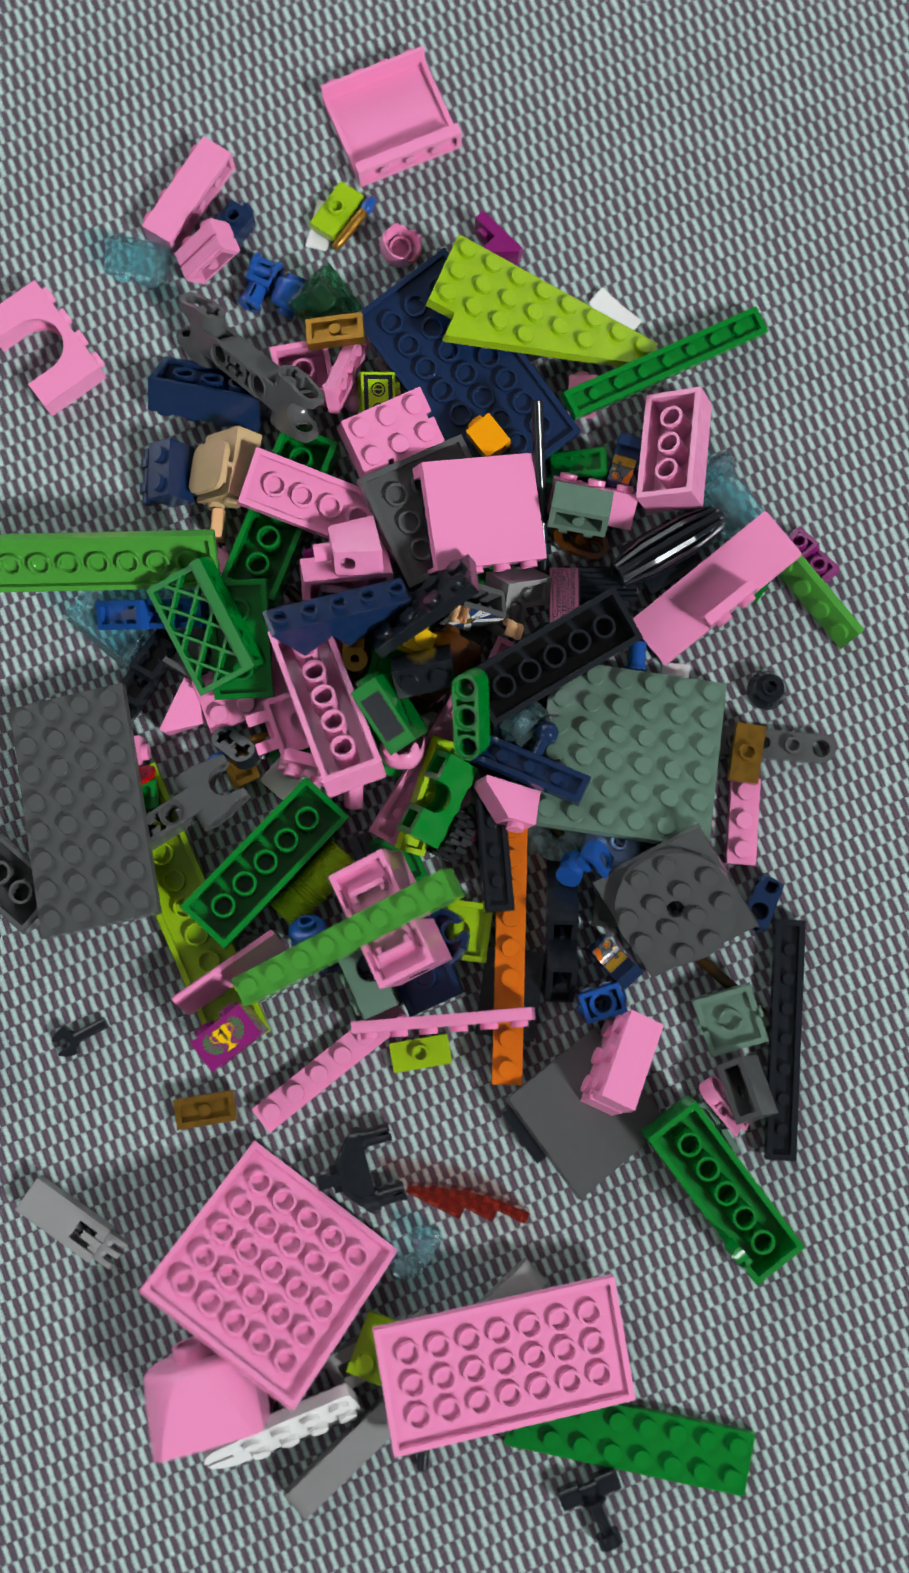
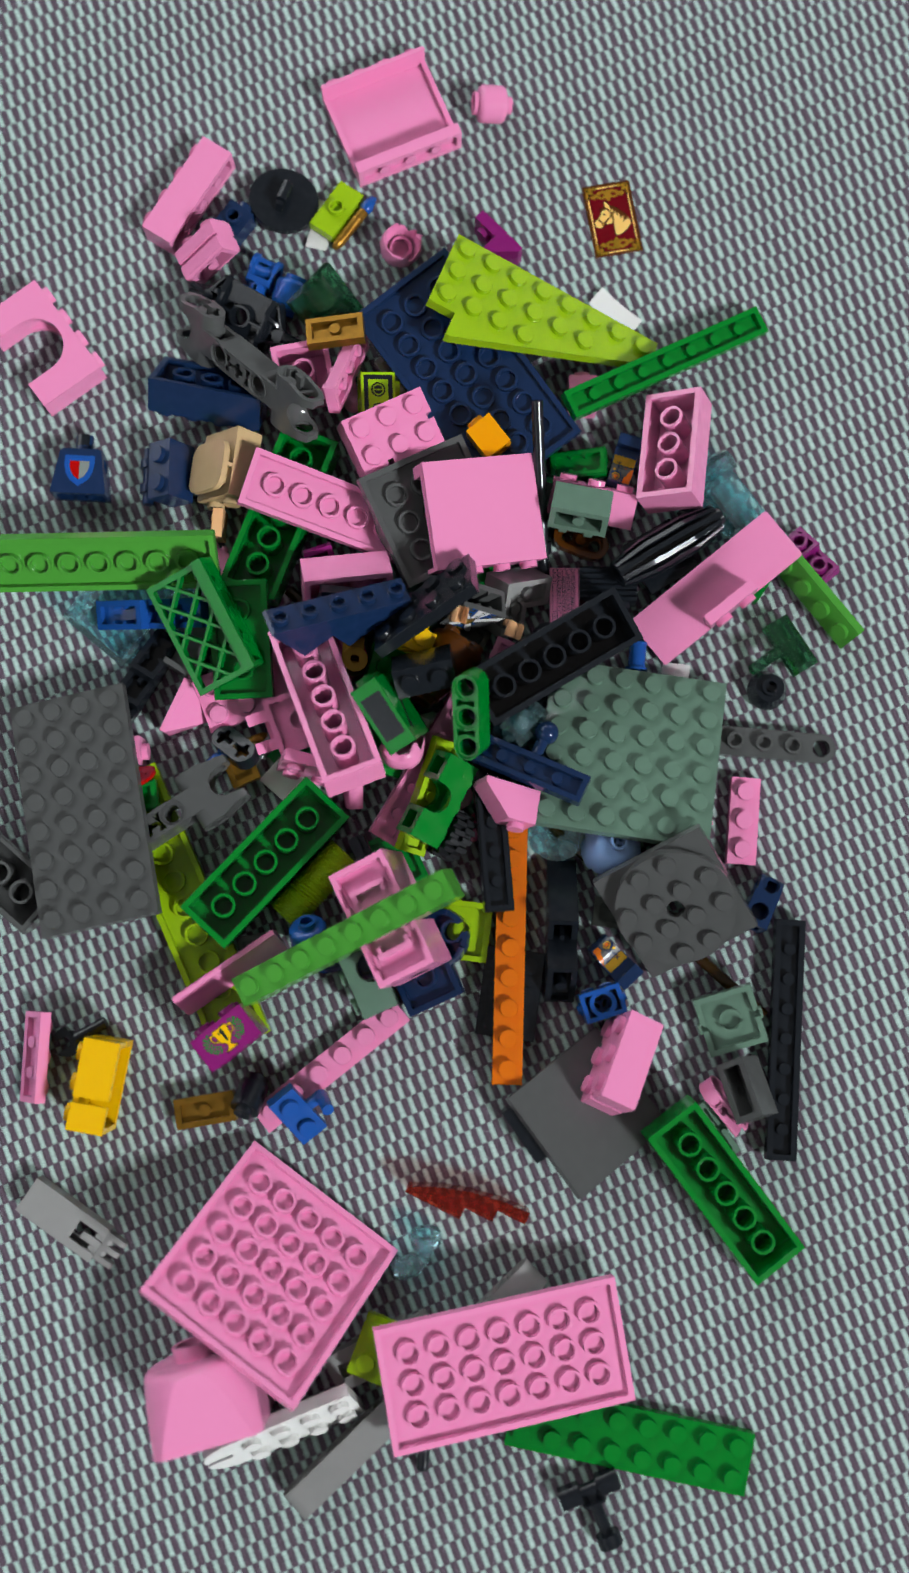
(36, 1057): none -> bright pink plate
(81, 473): none -> dark blue torso
(98, 1084): none -> yellow piece
(136, 260): clear light blue brick -> none
(250, 1095): none -> black brick
(265, 317): none -> black plate
(283, 201): none -> black shield
(299, 1113): none -> blue plate
(352, 548): bright pink torso -> none
(352, 1175): black connector -> none
(420, 1053): lime plate -> none
(457, 1021): bright pink plate -> none
(491, 104): none -> bright pink head
(575, 863): blue leg -> none
(612, 219): none -> sticker
(738, 1254): green tile -> none
(746, 753): pearl gold plate -> none
(787, 646): none -> clear green plate

